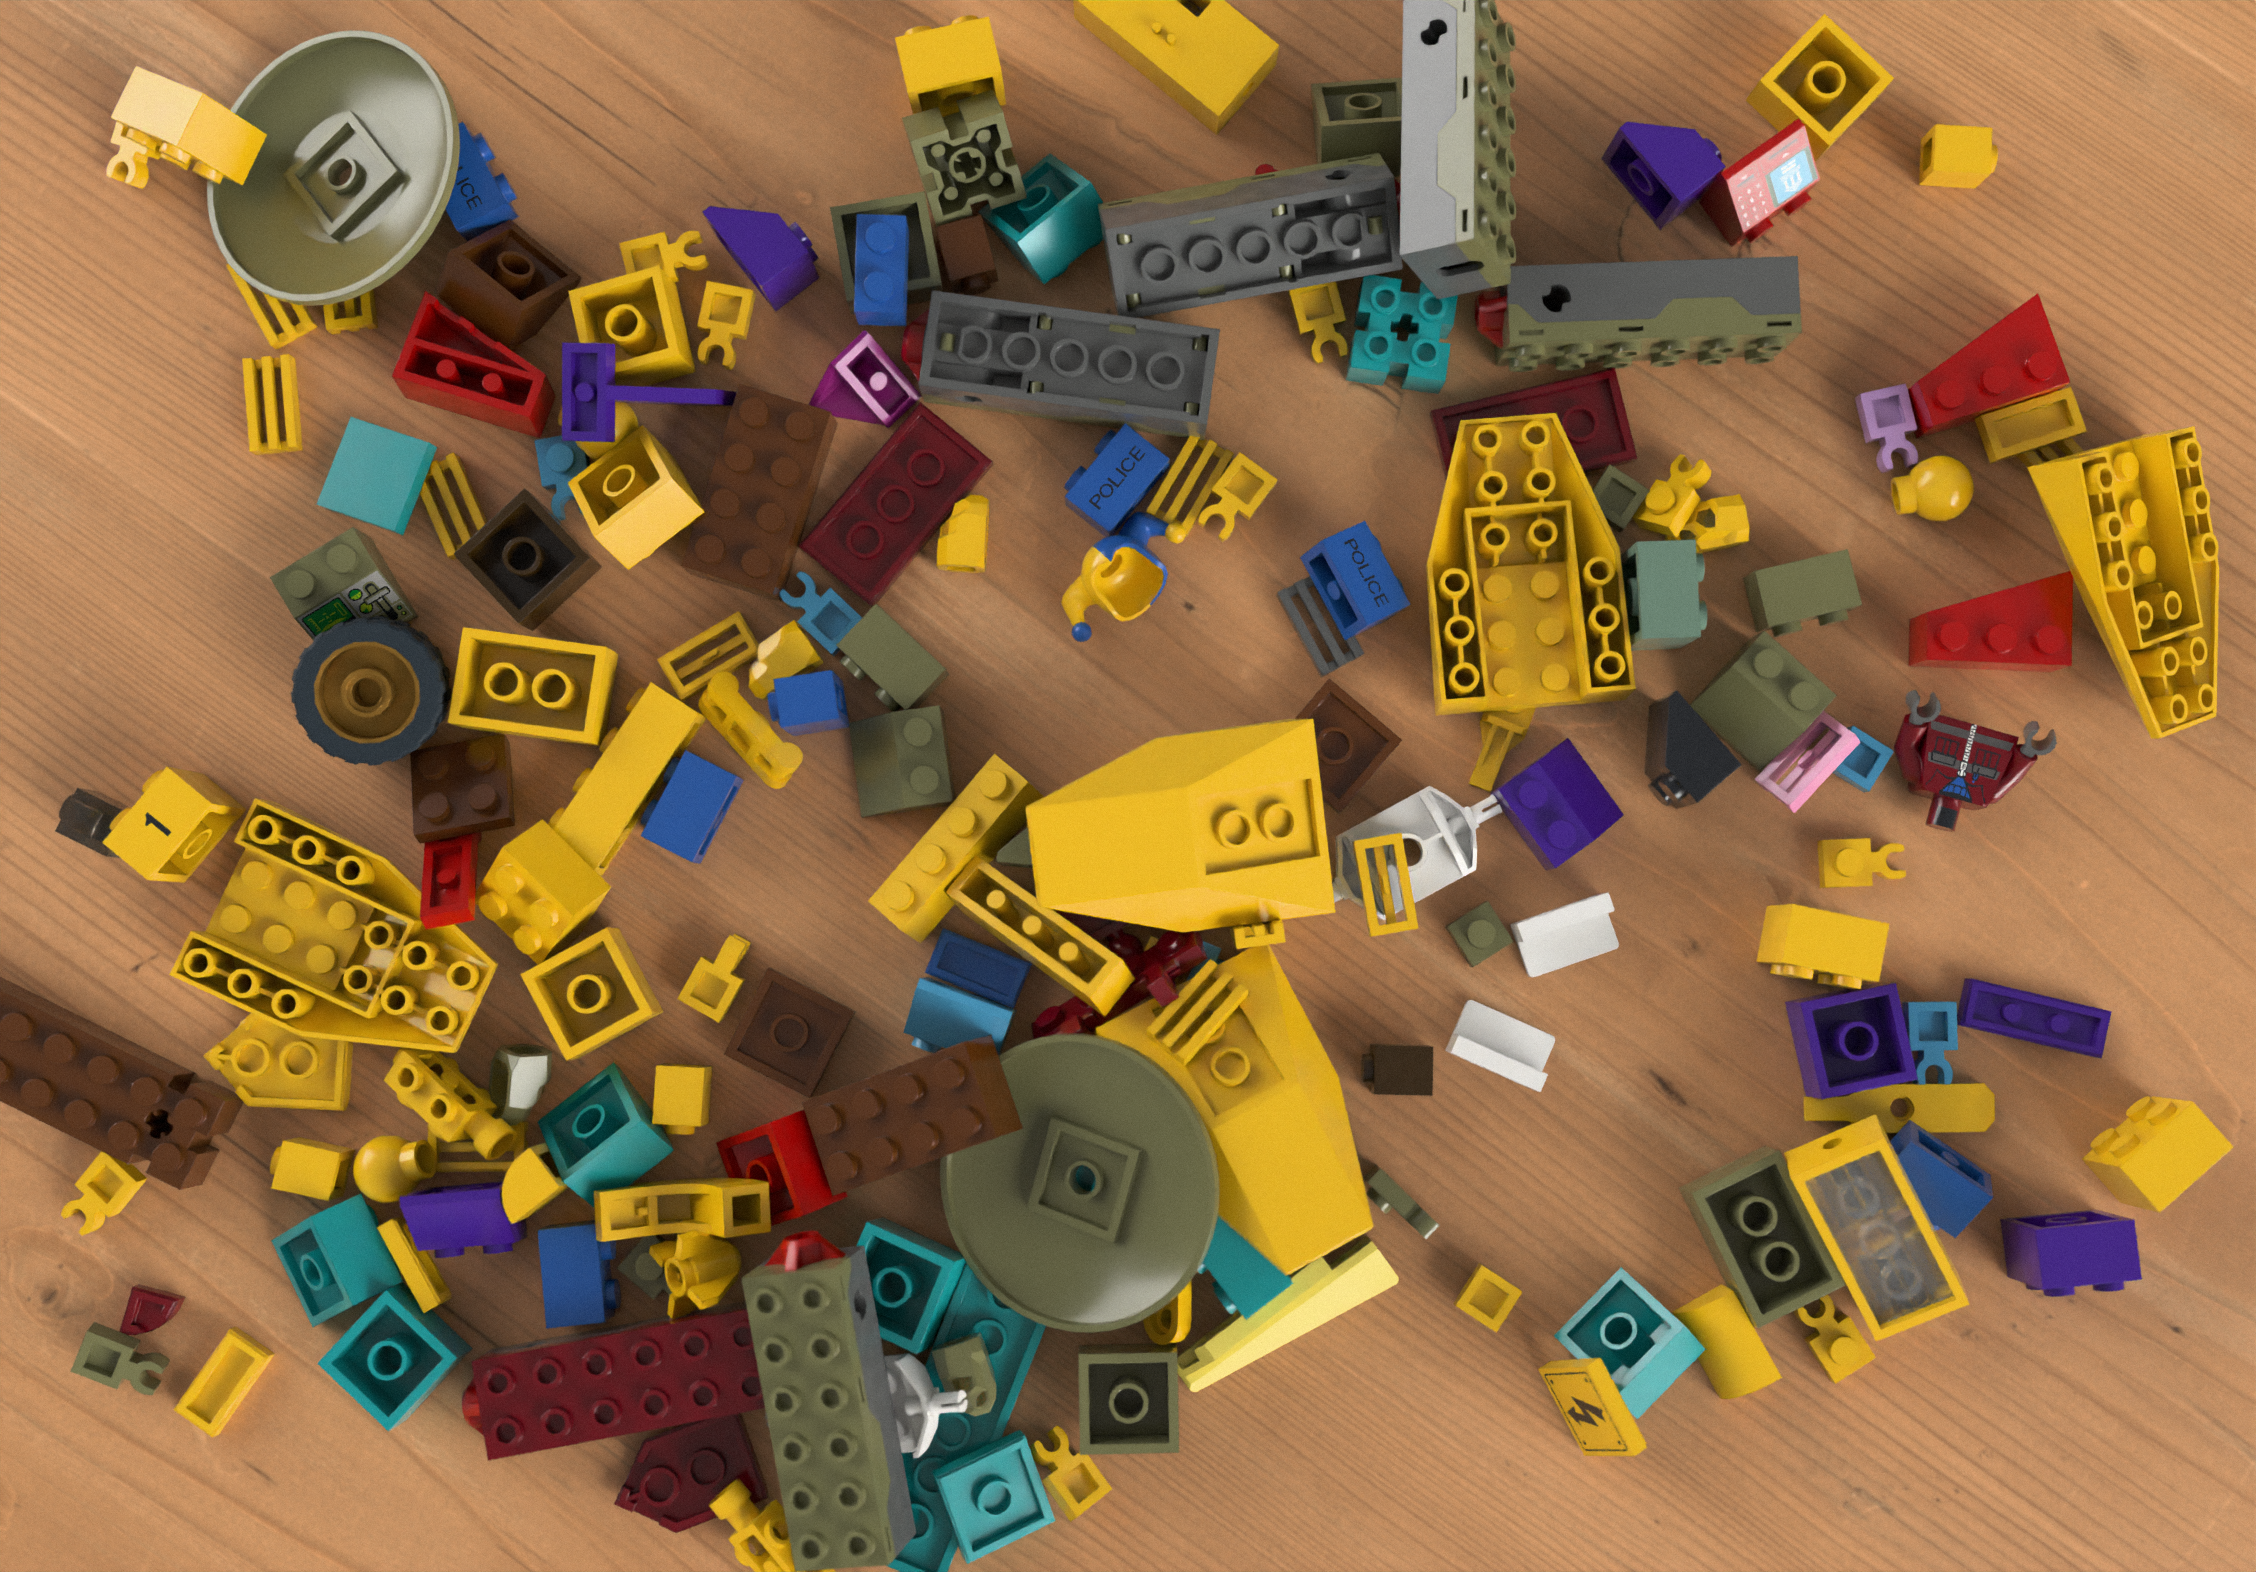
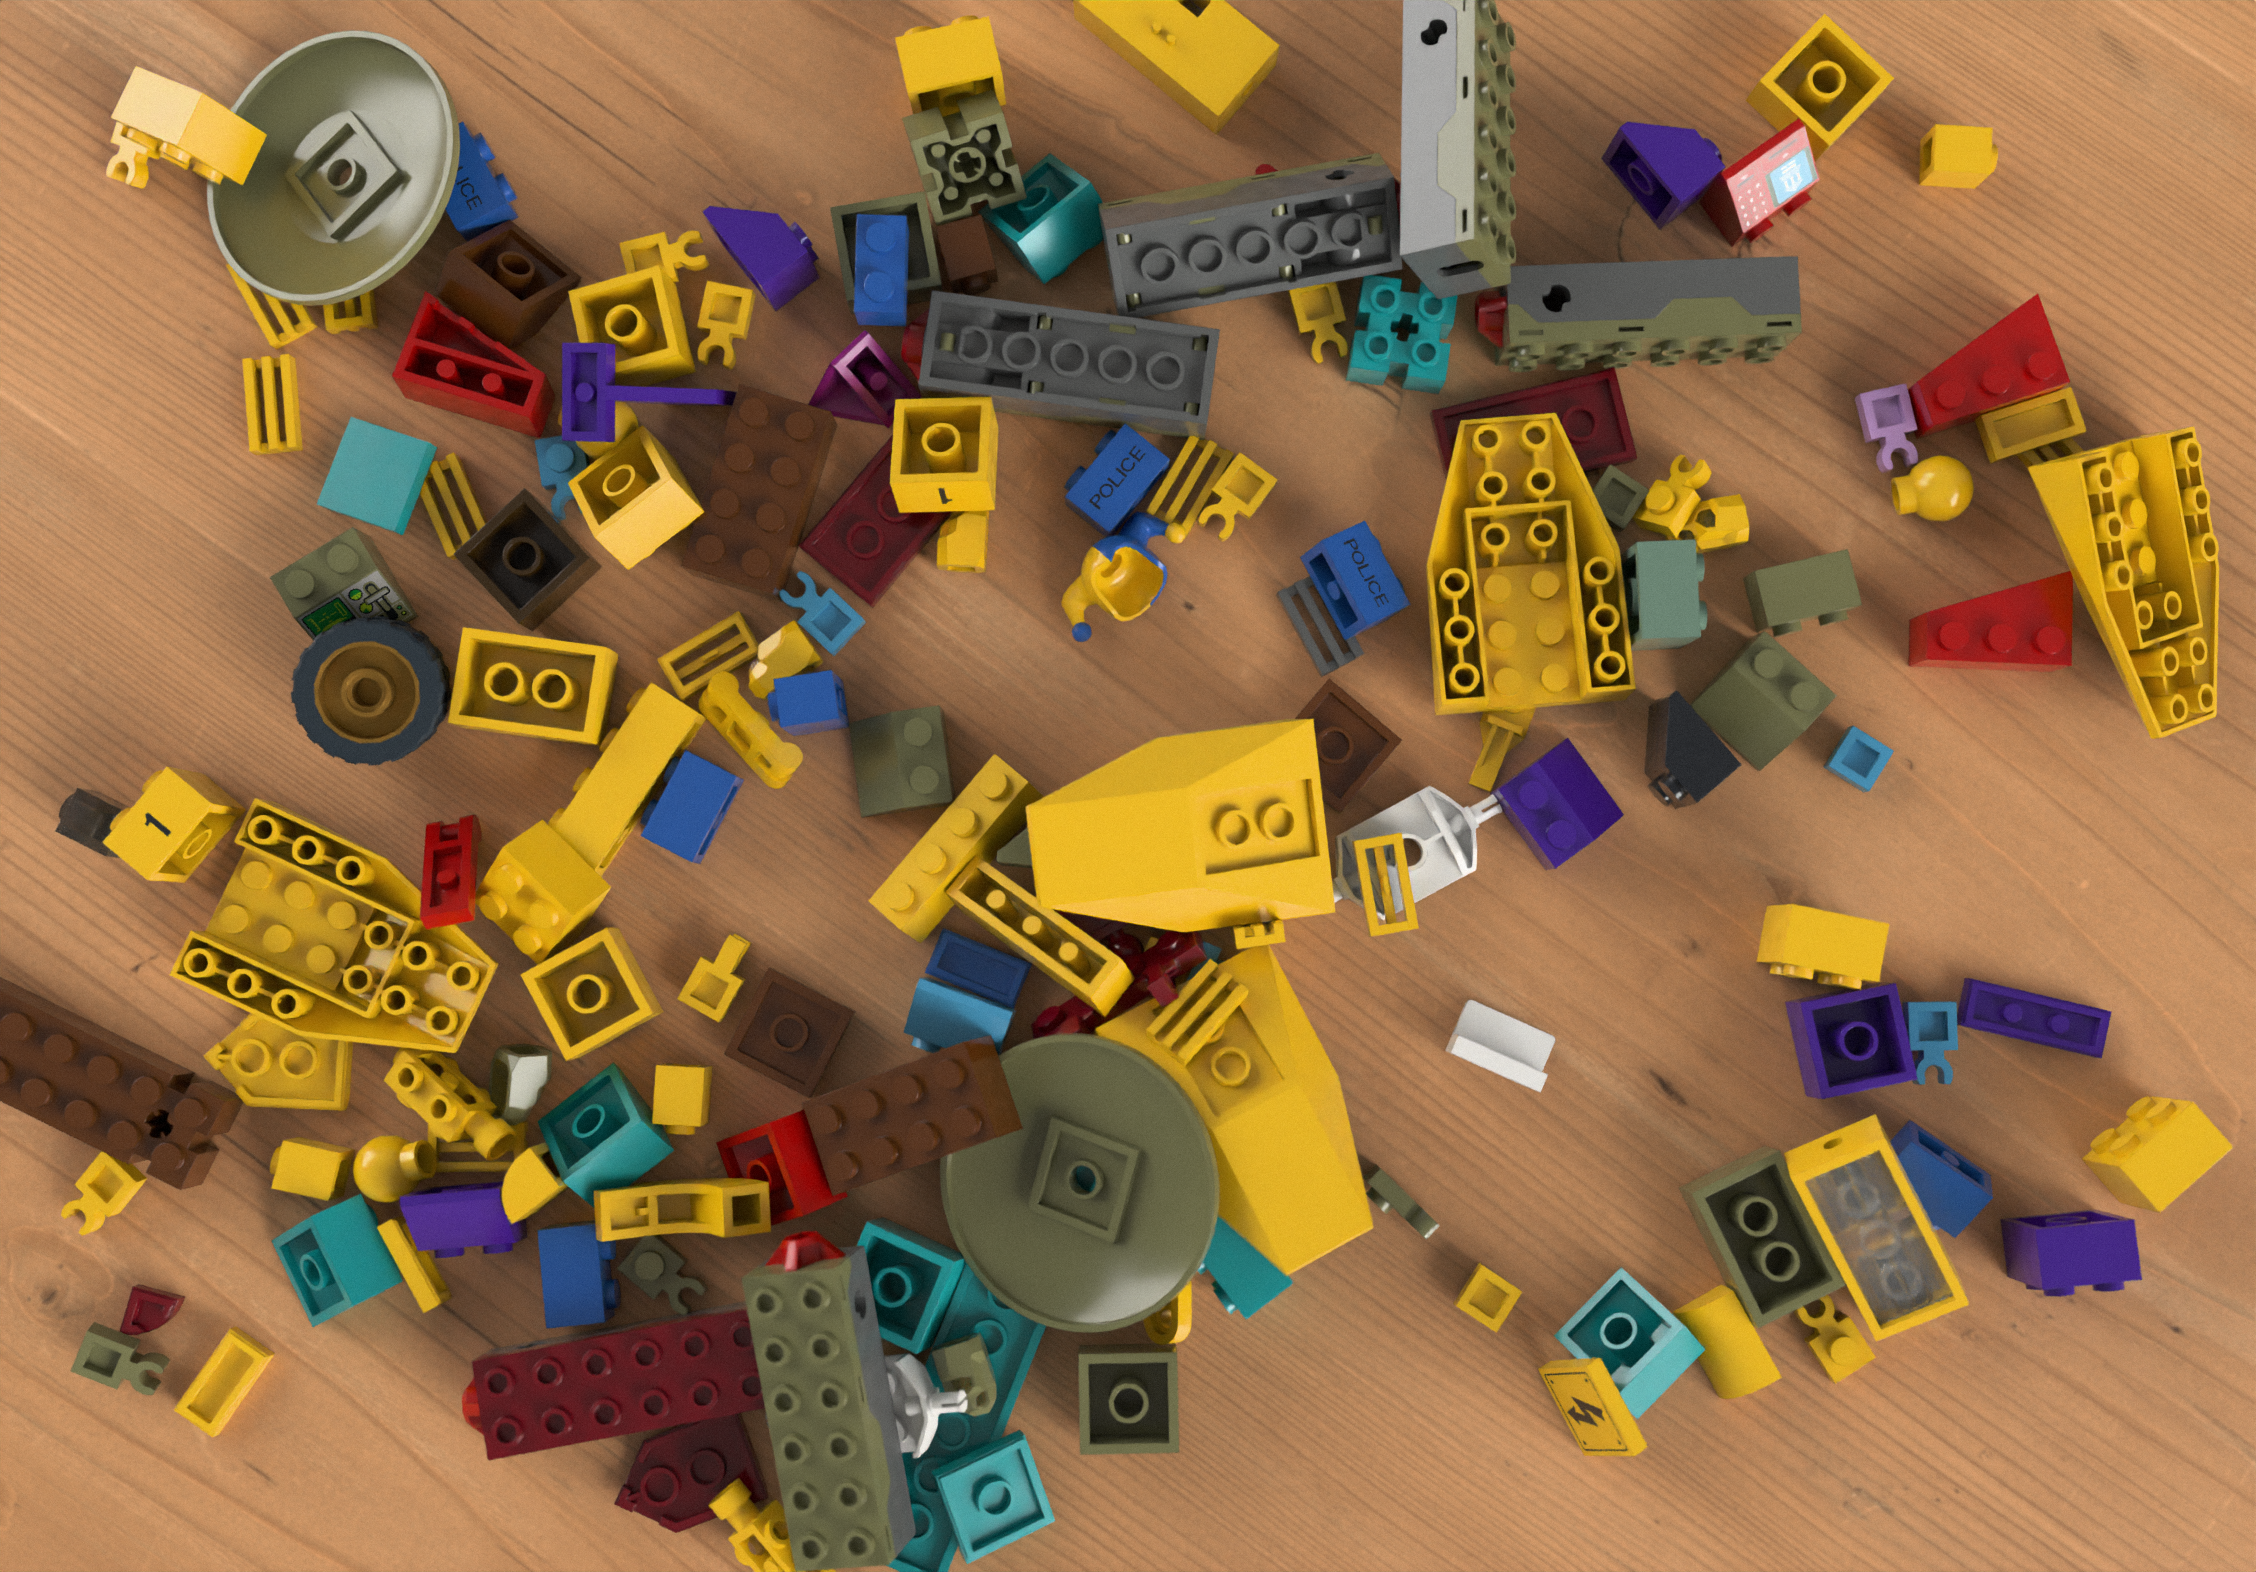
(394, 1356): teal brick -> none
(462, 788): reddish brown plate -> none
(697, 1270): yellow brick -> none
(892, 660): olive brick -> none
(944, 454): none -> yellow brick
(1074, 1479): yellow plate -> none
(1315, 1297): light yellow wedge -> none
(1358, 120): olive slope -> none
(1398, 1069): dark brown brick -> none
(1479, 934): olive plate -> none
(1566, 935): white panel -> none
(1819, 771): bright pink tile -> none
(1852, 862): yellow plate -> none
(1931, 1106): yellow piece -> none
(1961, 761): dark red torso -> none

